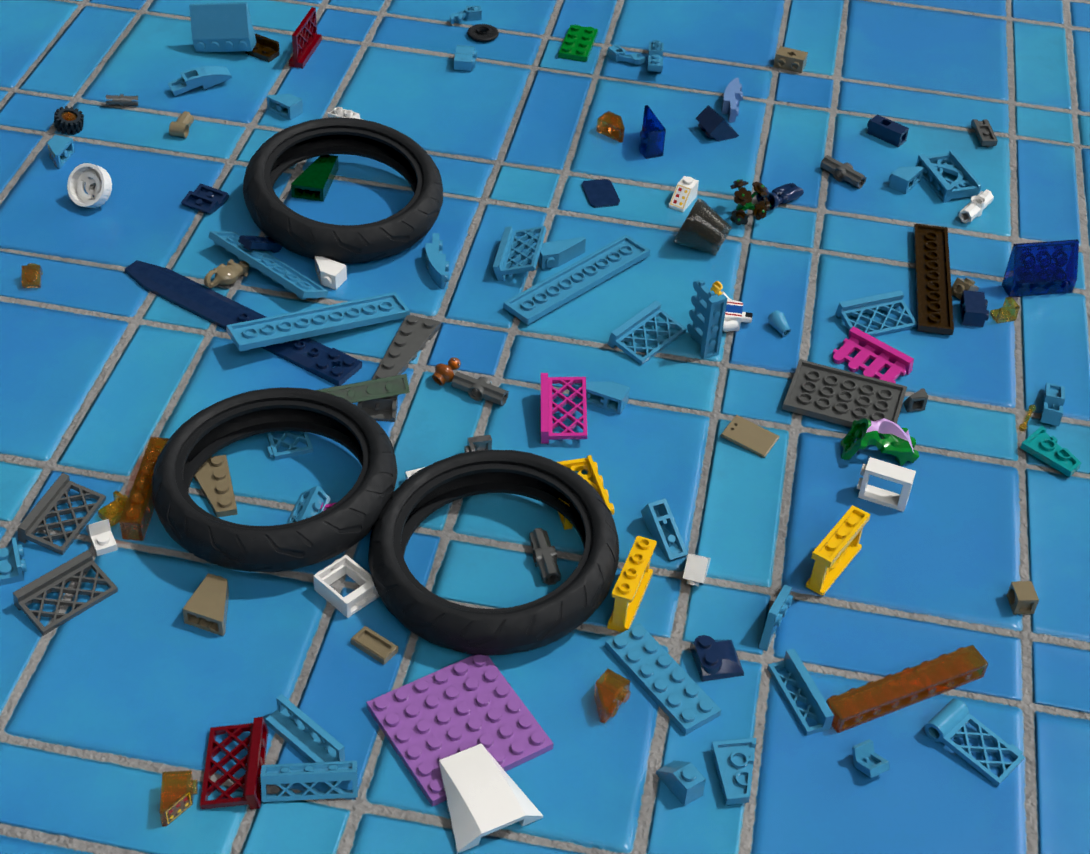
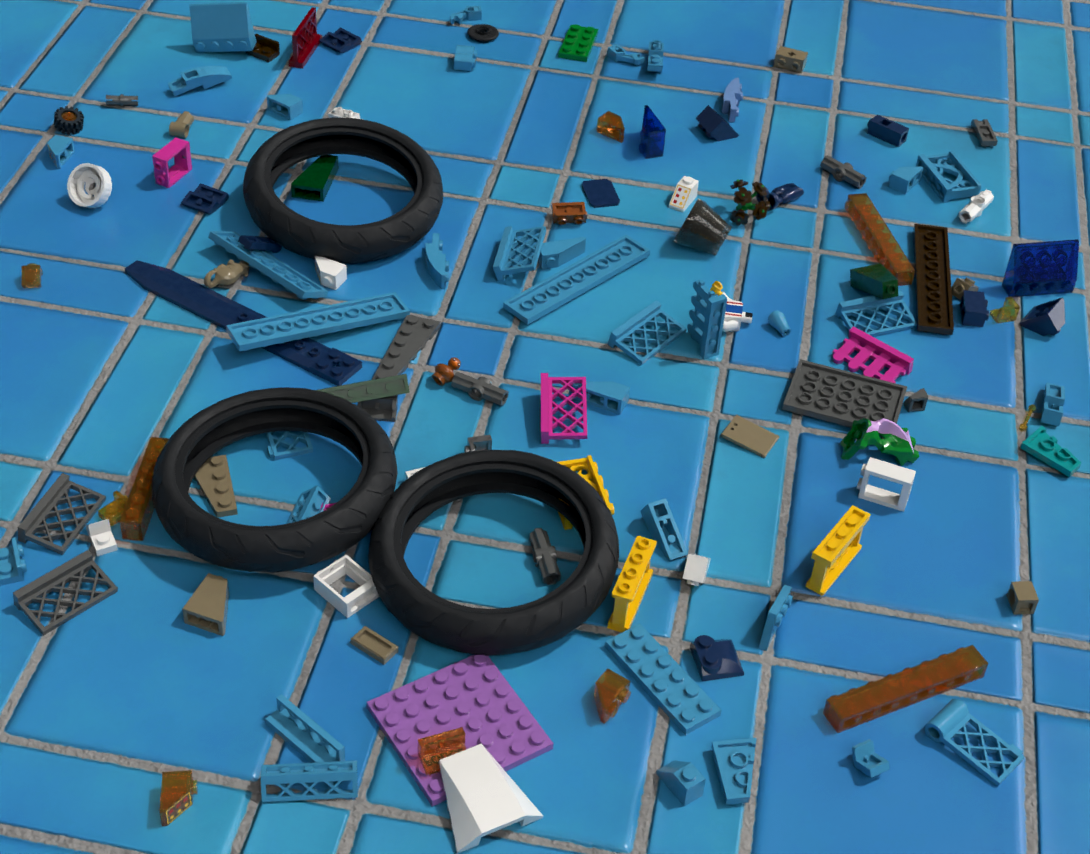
(178, 149): none -> dark pink window
(255, 759): dark red fence -> none
(341, 40): none -> dark blue slope
(440, 746): none -> clear orange panel
(569, 213): none -> dark orange bracket
(809, 693): dark azure fence -> none
(875, 281): none -> dark green slope
(879, 237): none -> clear orange brick
(1046, 318): none -> dark blue slope

